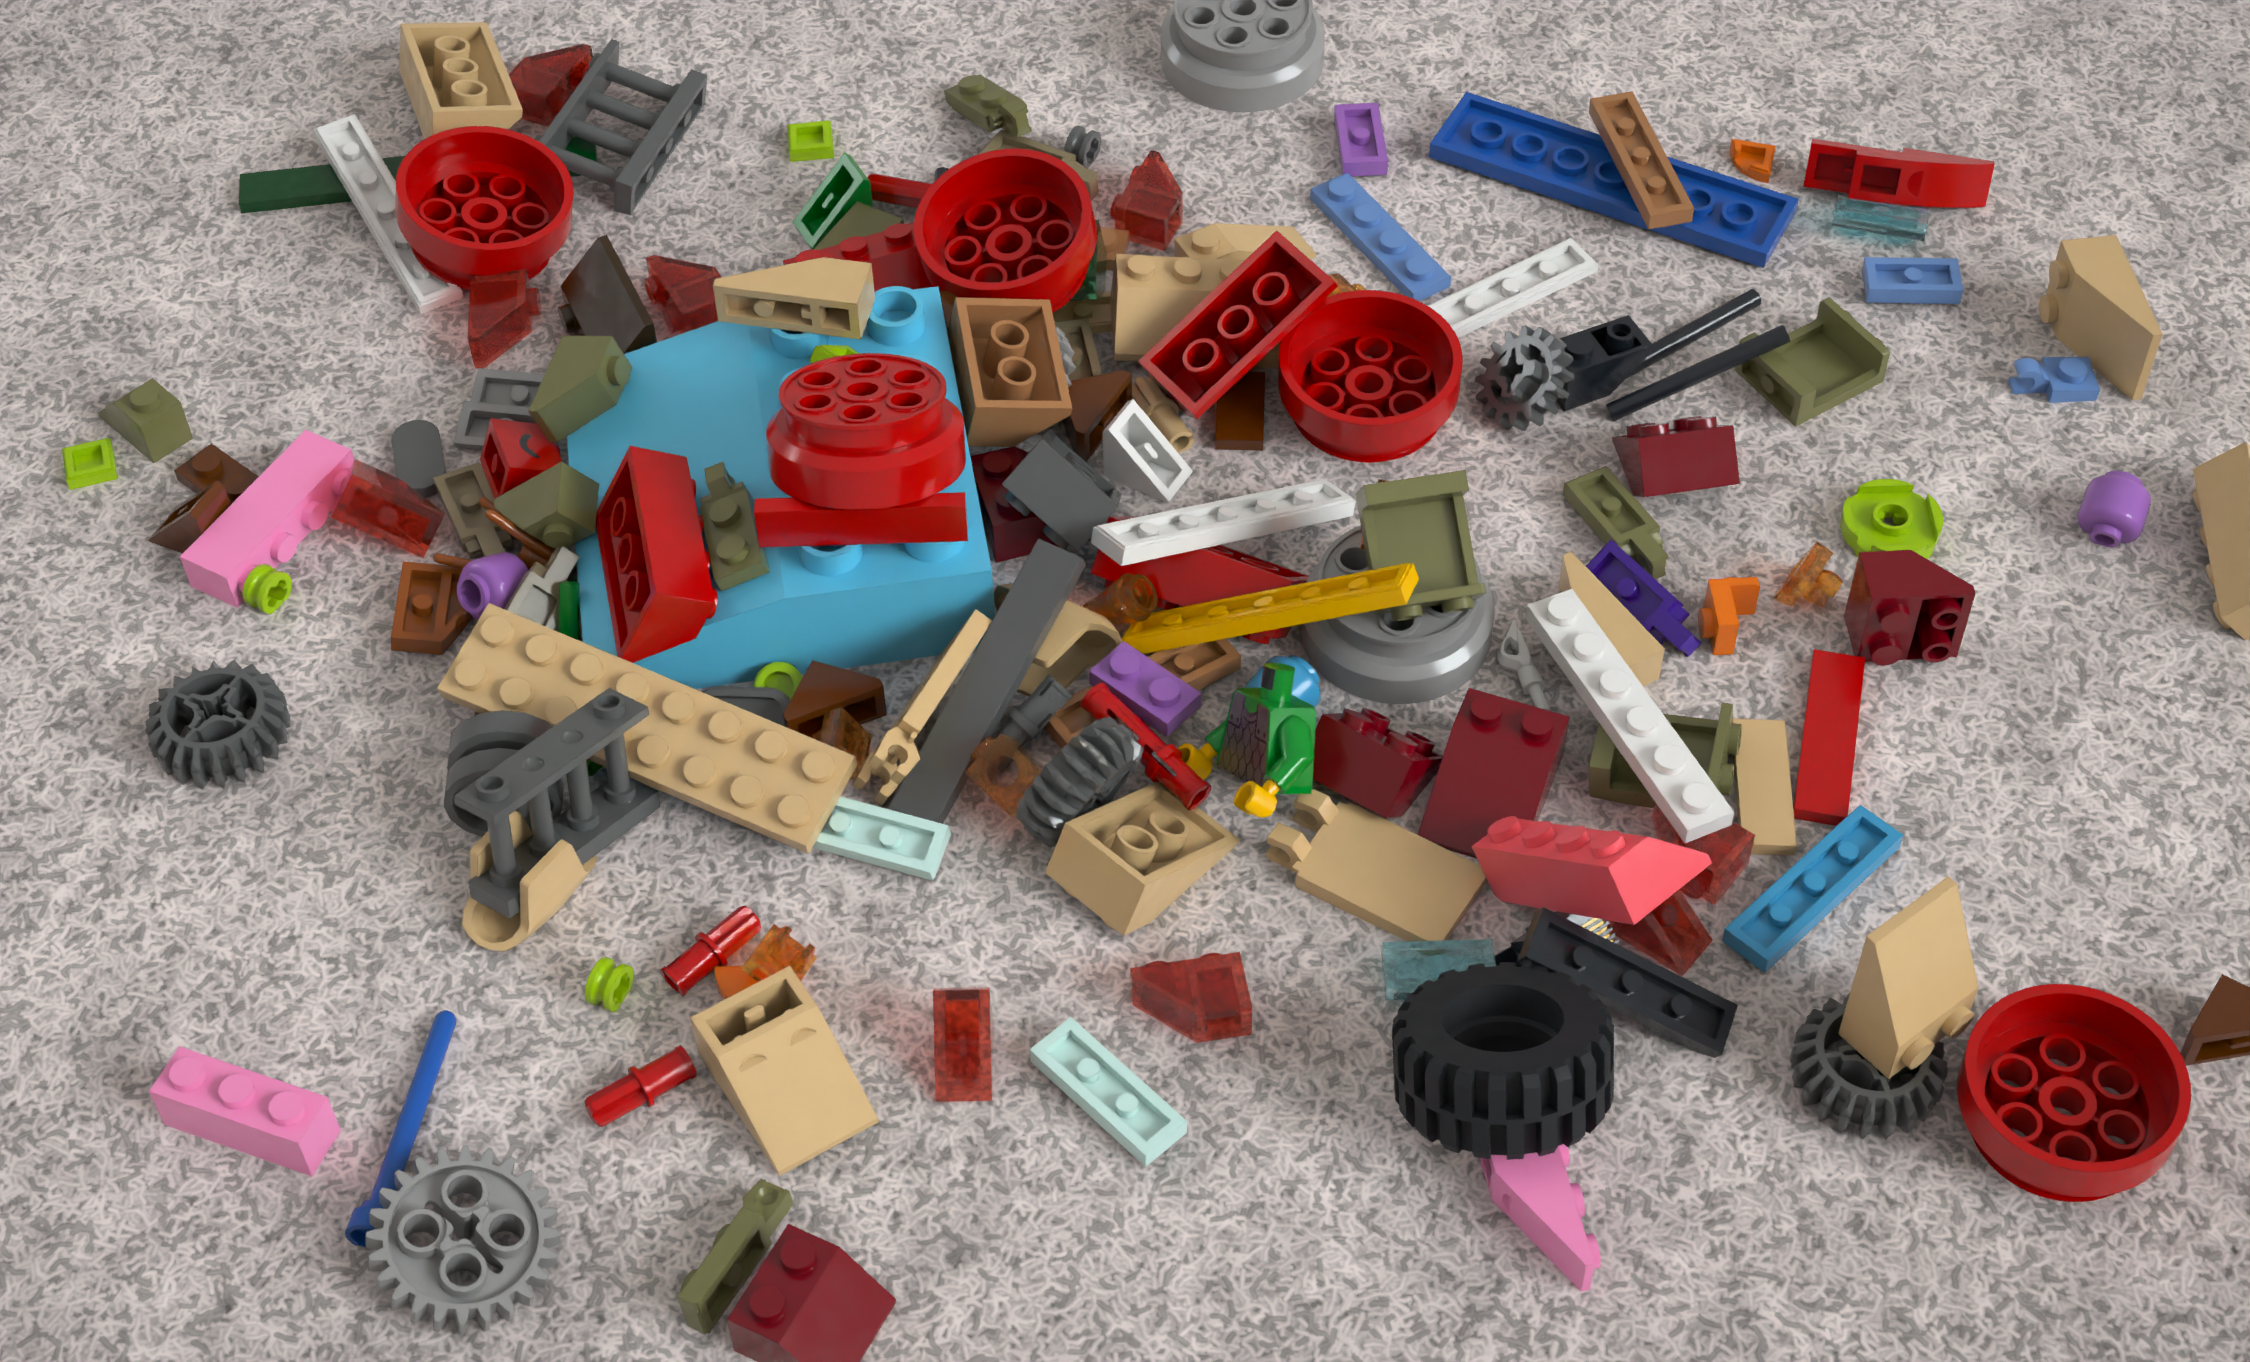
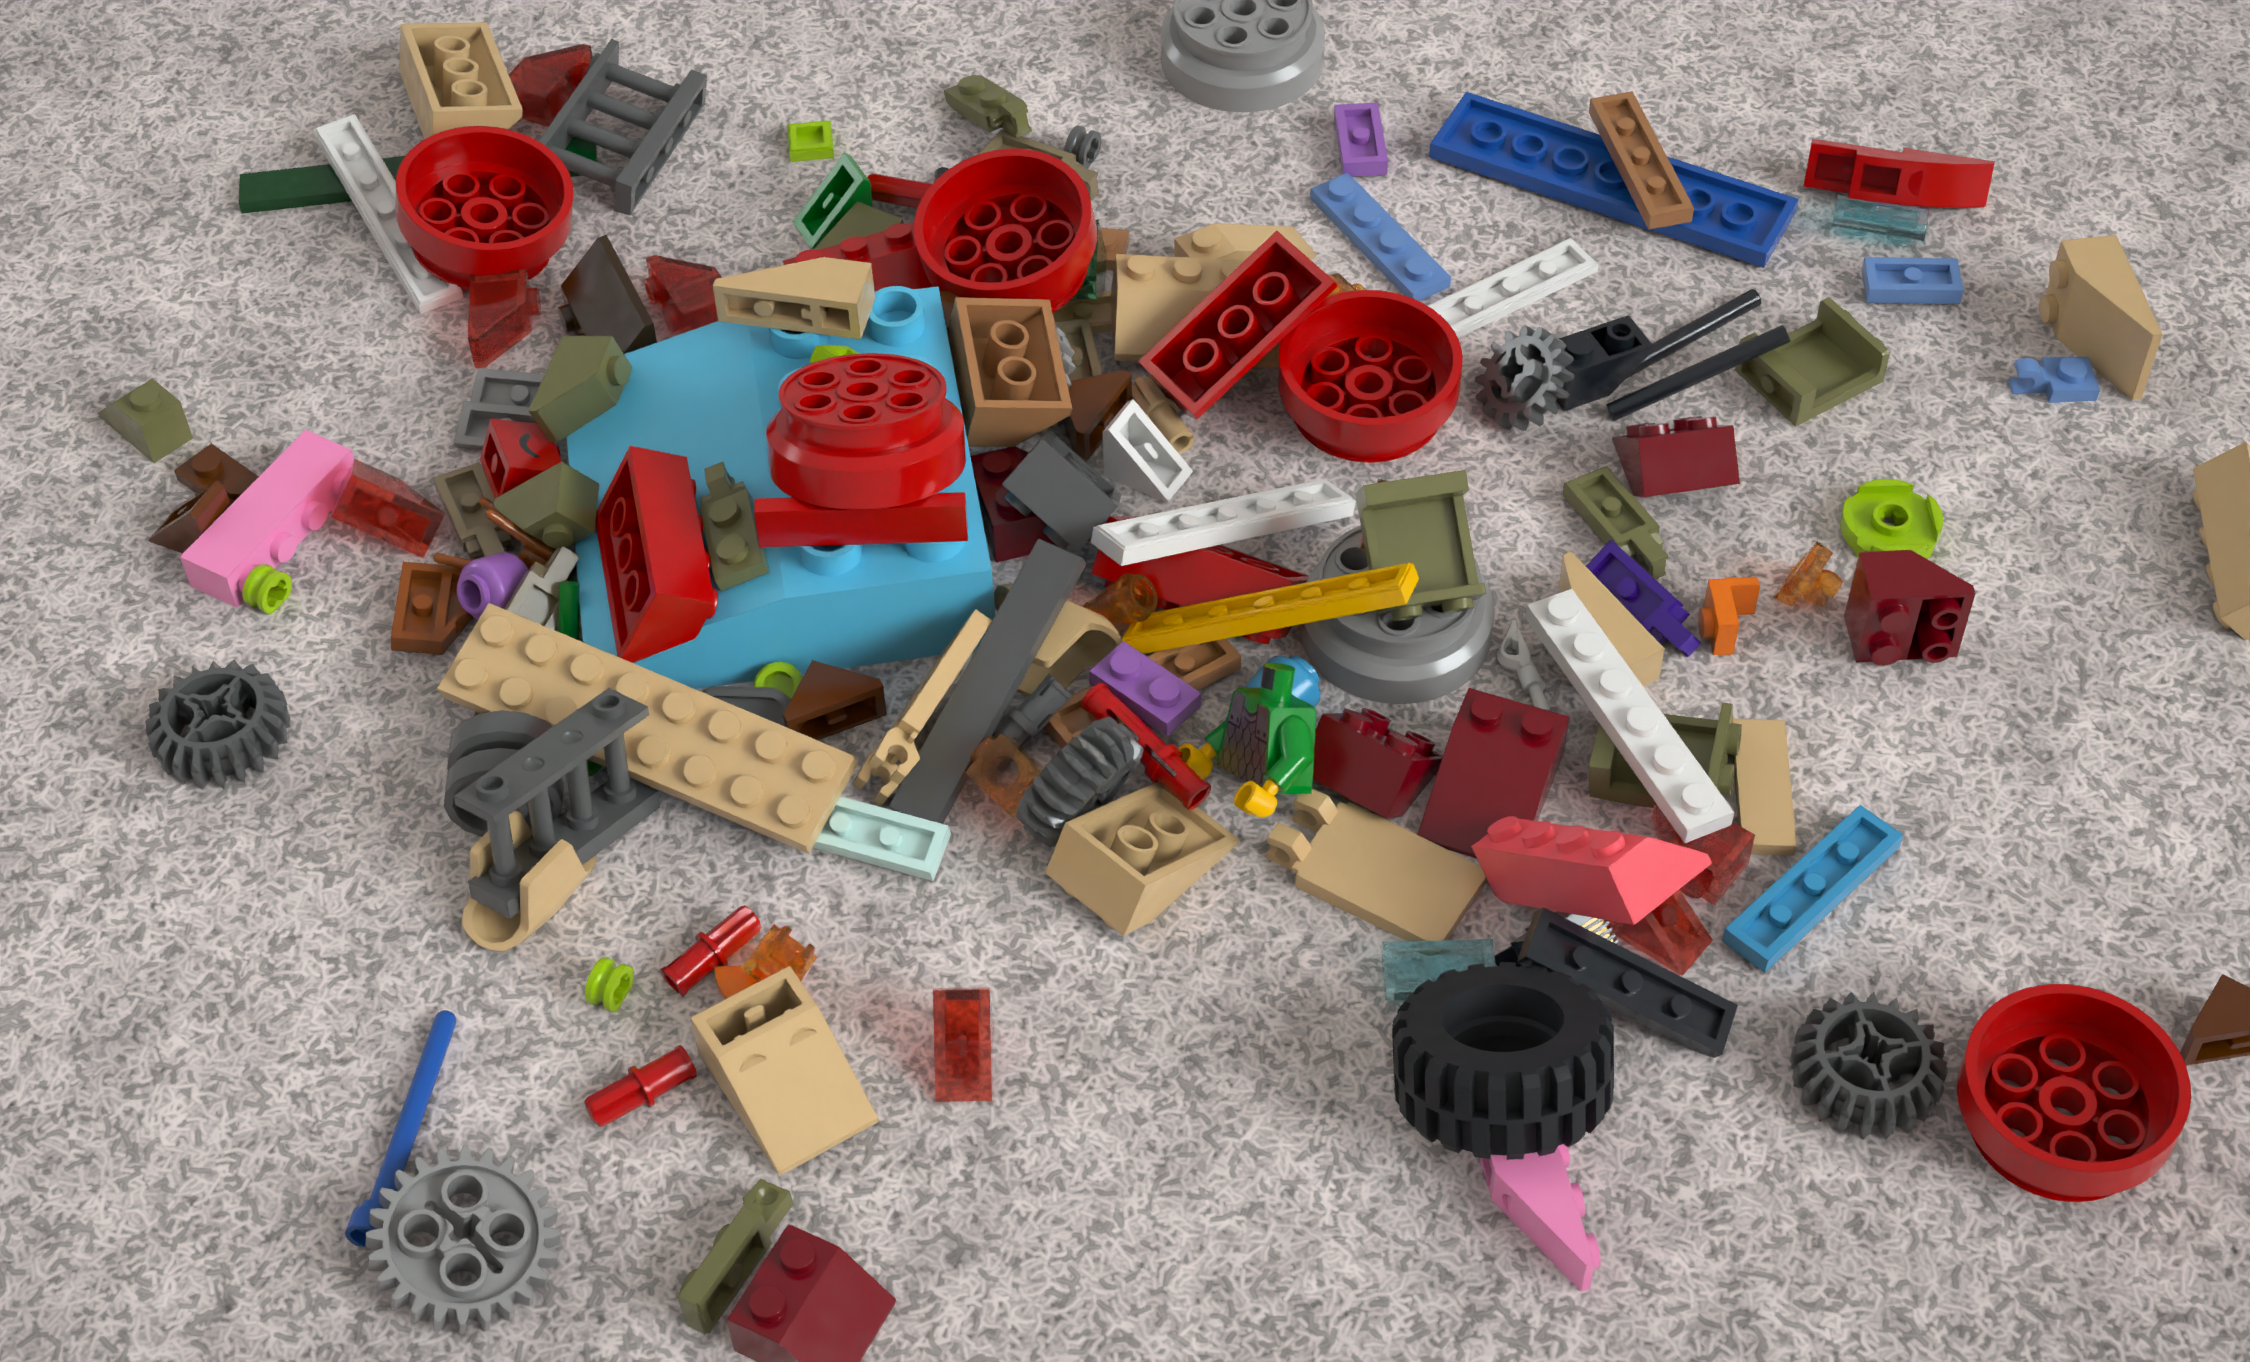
(89, 463): lime tile -> none
(245, 1110): bright pink brick -> none
(418, 455): dark grey tile -> none
(845, 734): clear orange tile -> none
(1108, 1091): light aqua plate -> none
(1150, 204): clear red slope -> none
(1196, 996): clear red slope -> none
(1242, 415): reddish brown tile -> none
(1753, 158): orange tile -> none
(1828, 738): red tile -> none
(1912, 983): tan slope -> none
(2115, 508): medium lavender head -> none

